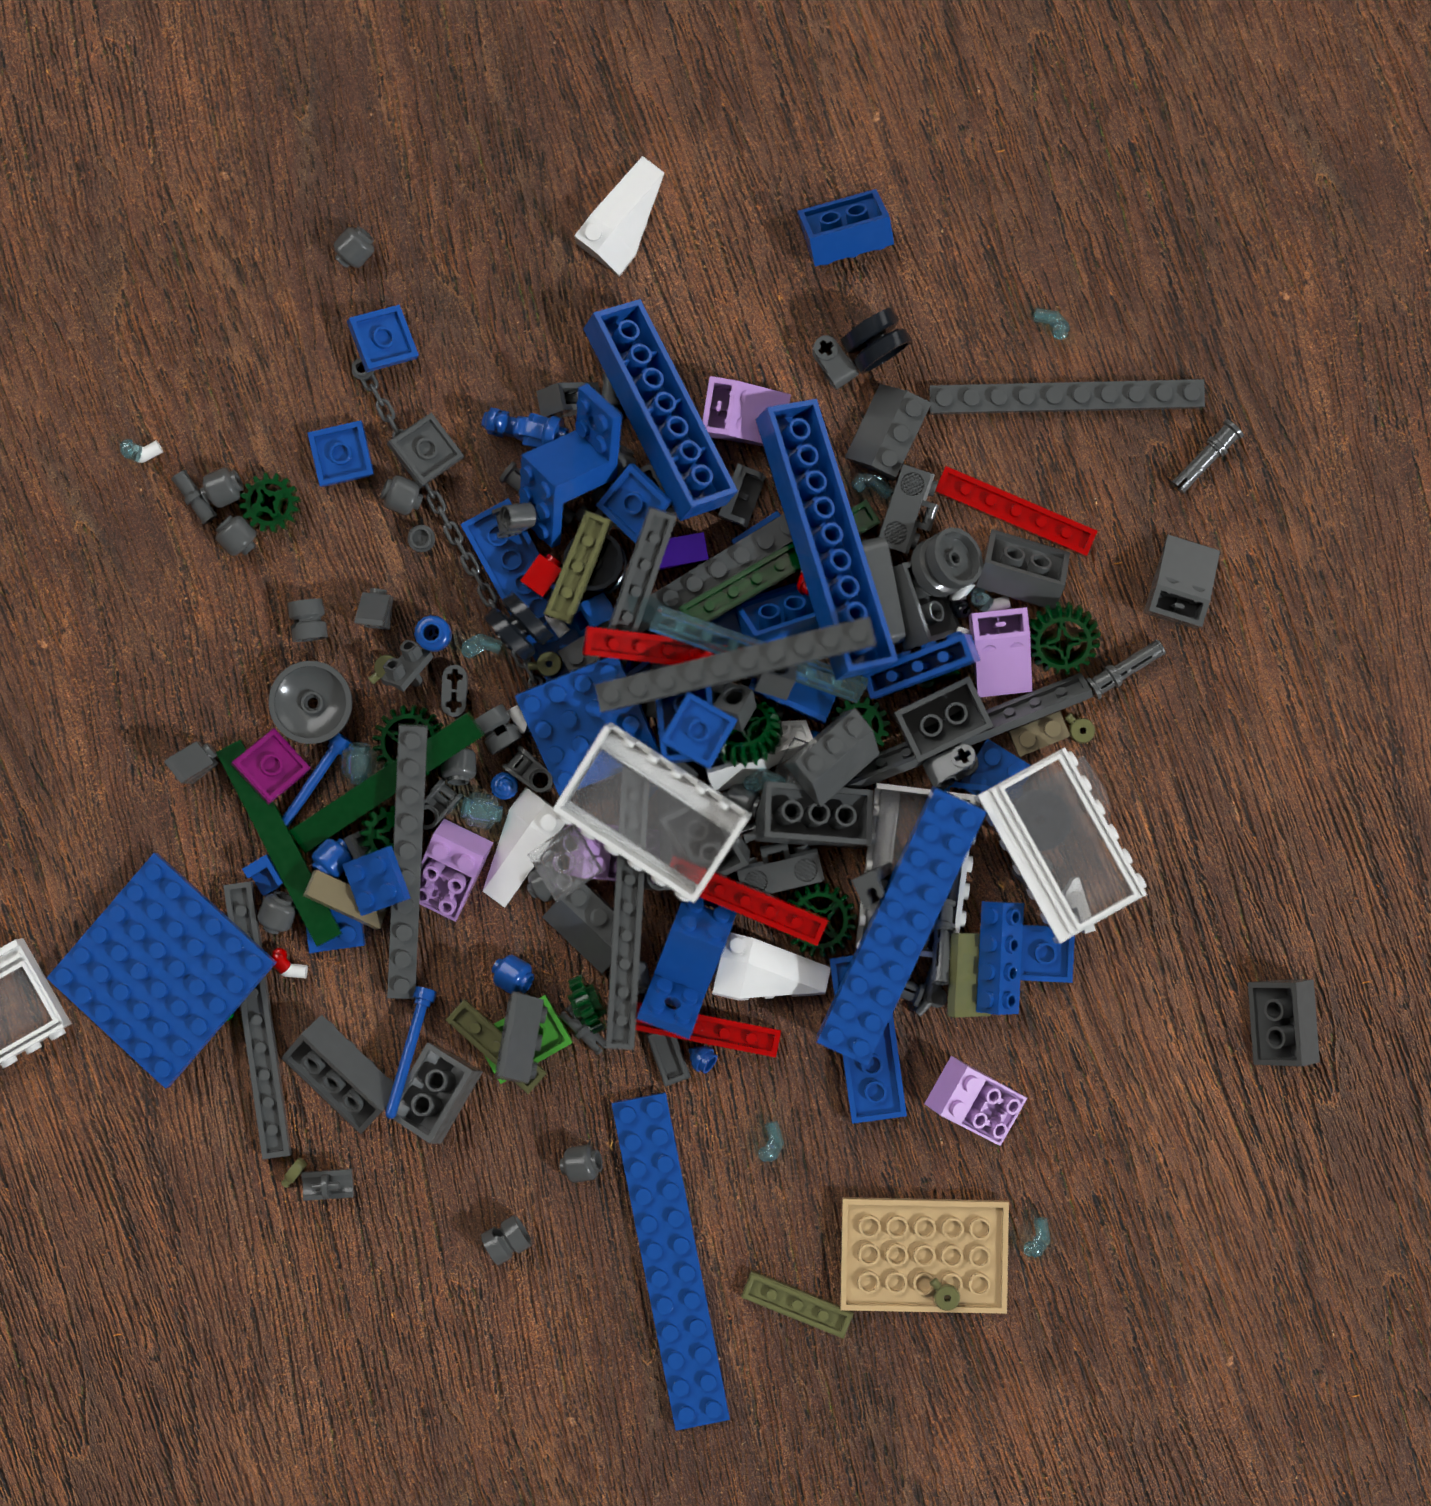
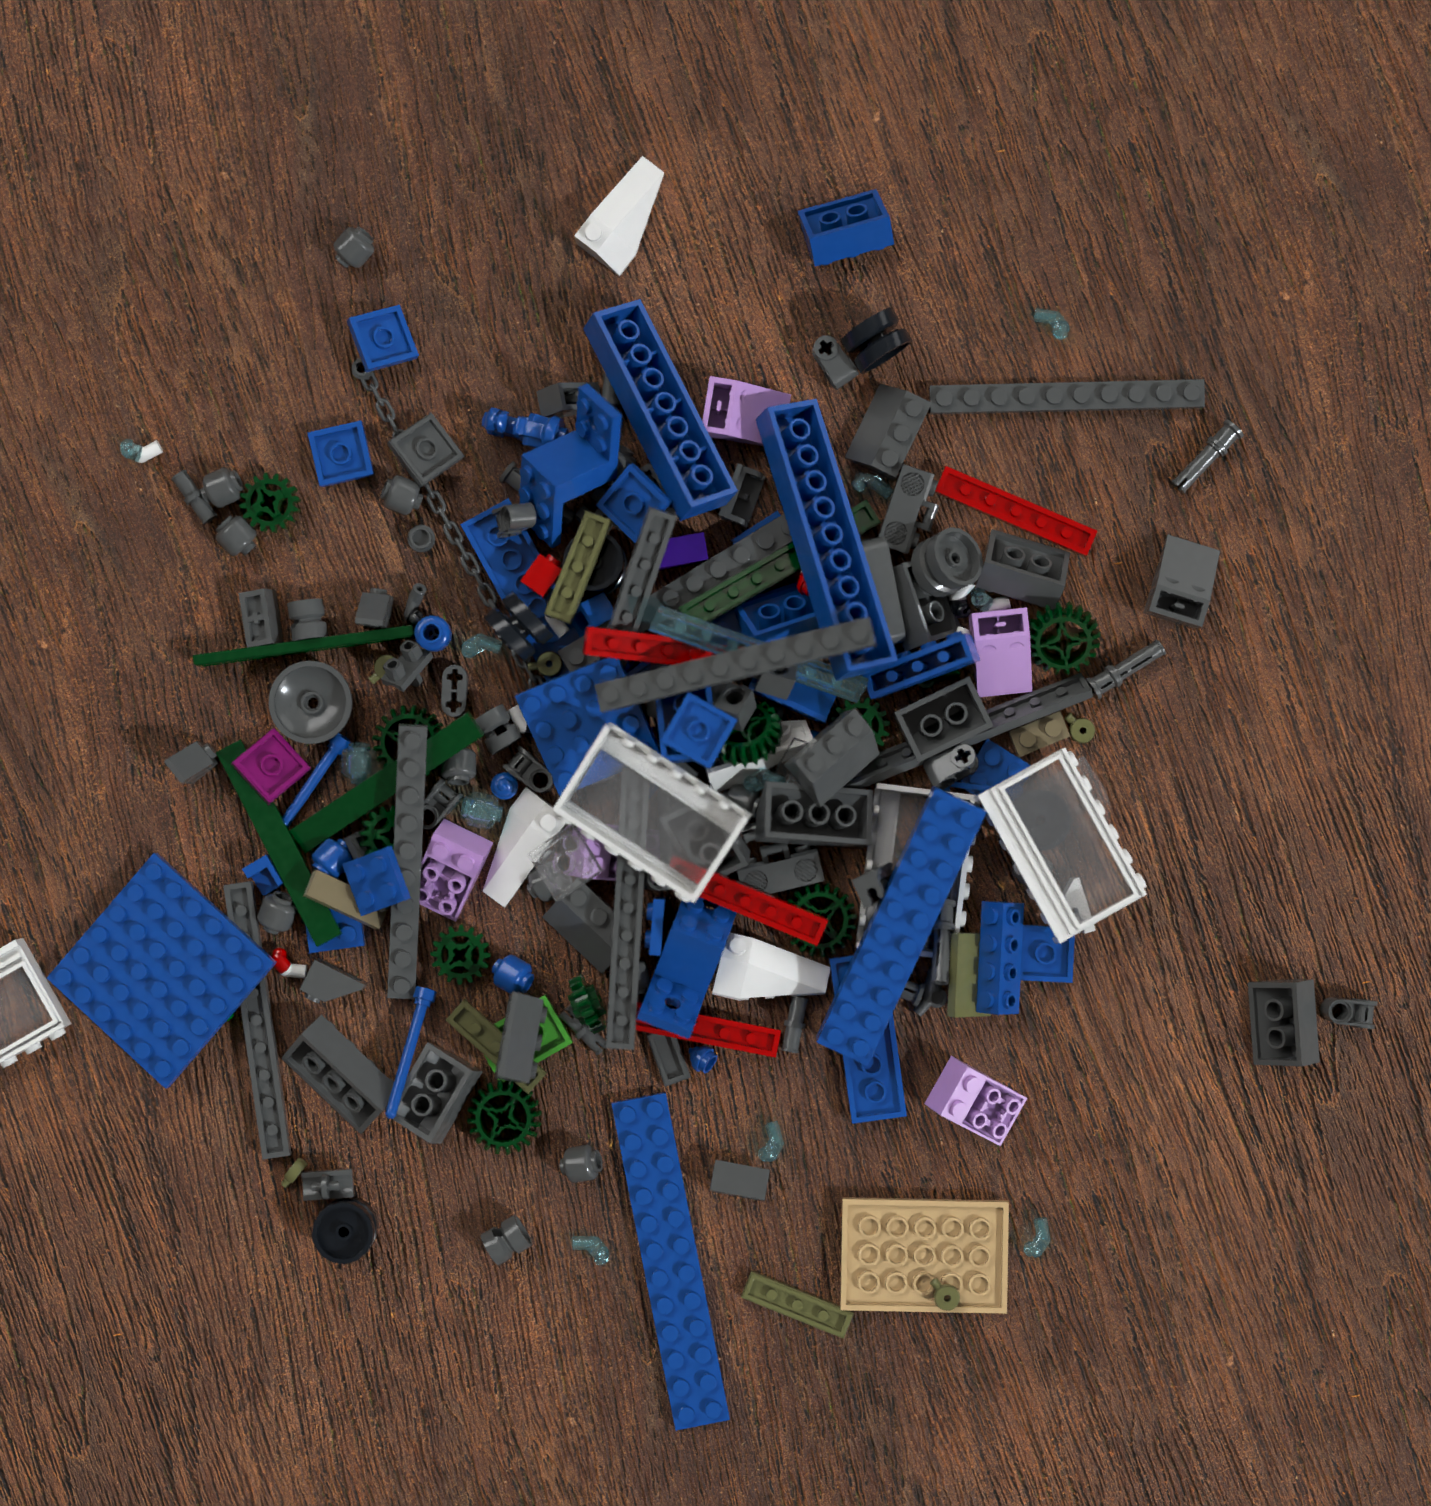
(261, 617): none -> dark grey hinge
(304, 646): none -> dark green tile
(329, 982): none -> dark grey slope
(329, 1234): none -> black wheel
(413, 603): none -> dark grey arm
(451, 944): none -> dark green gear
(516, 1123): none -> dark green gear
(594, 1246): none -> clear light blue arm
(654, 937): none -> blue plate
(739, 1180): none -> dark grey hinge
(794, 1024): none -> dark grey pin
(1354, 1011): none -> dark grey piece

